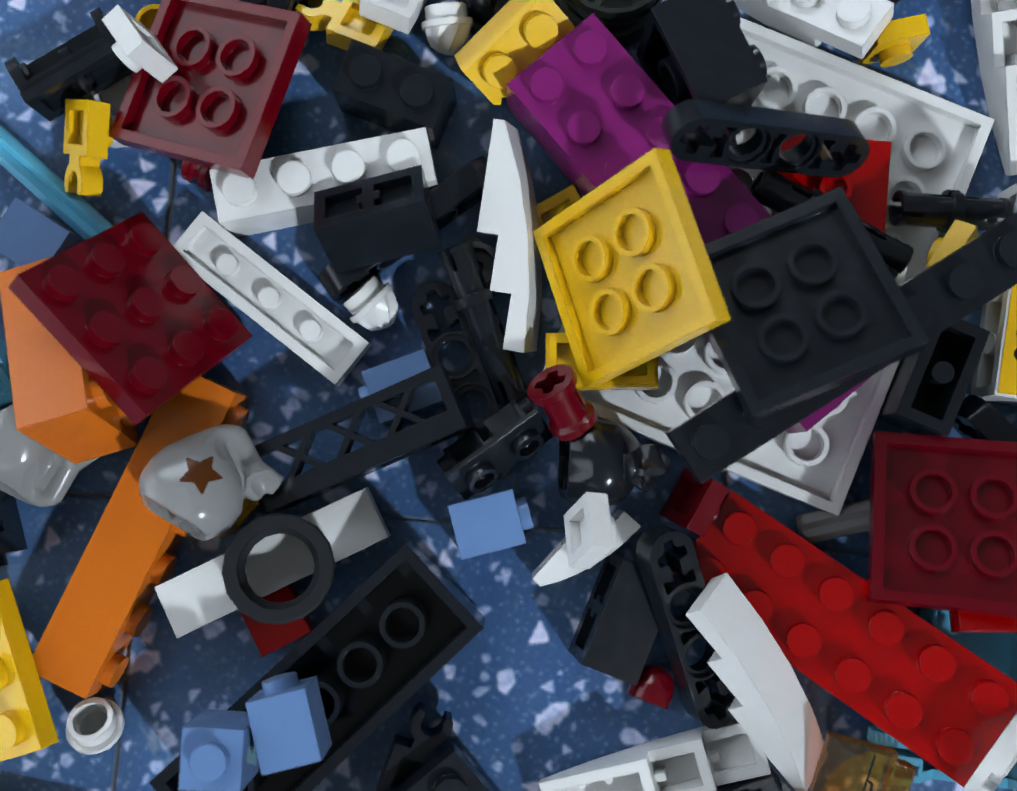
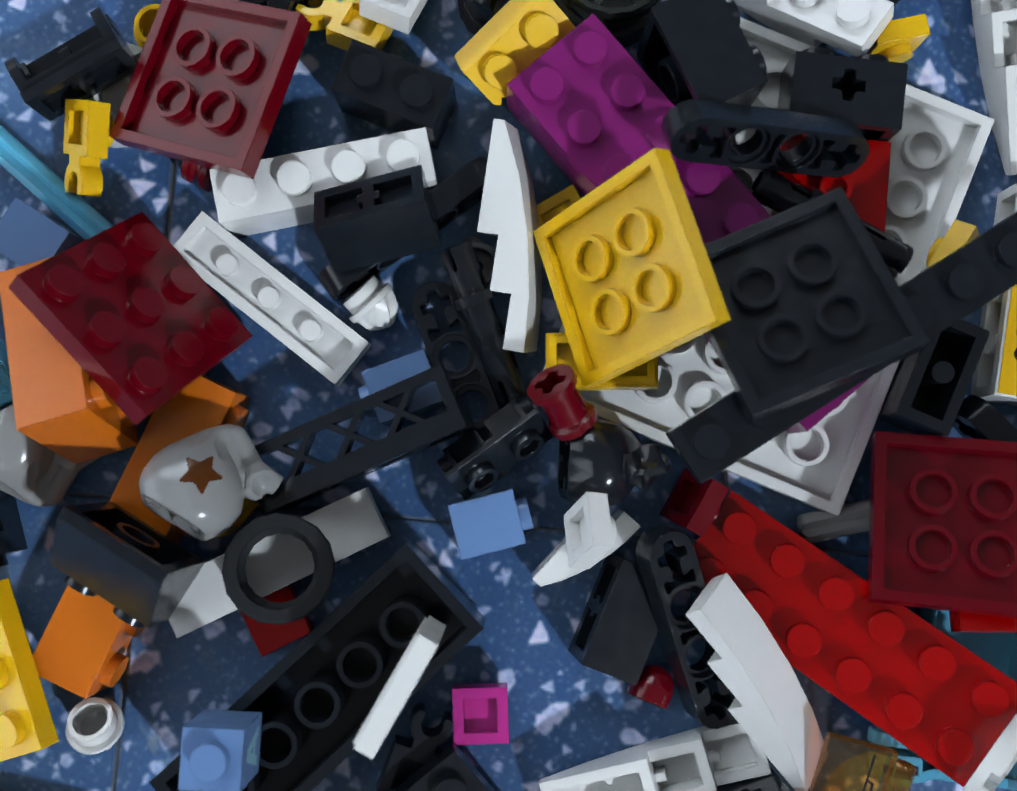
(122, 561): none -> black slope
(138, 45): white plate -> none
(288, 723): medium blue brick -> none
(399, 687): none -> white tile
(447, 26): white plate -> none
(480, 713): none -> dark pink plate
(849, 88): none -> black brick
(942, 209): black pin -> none

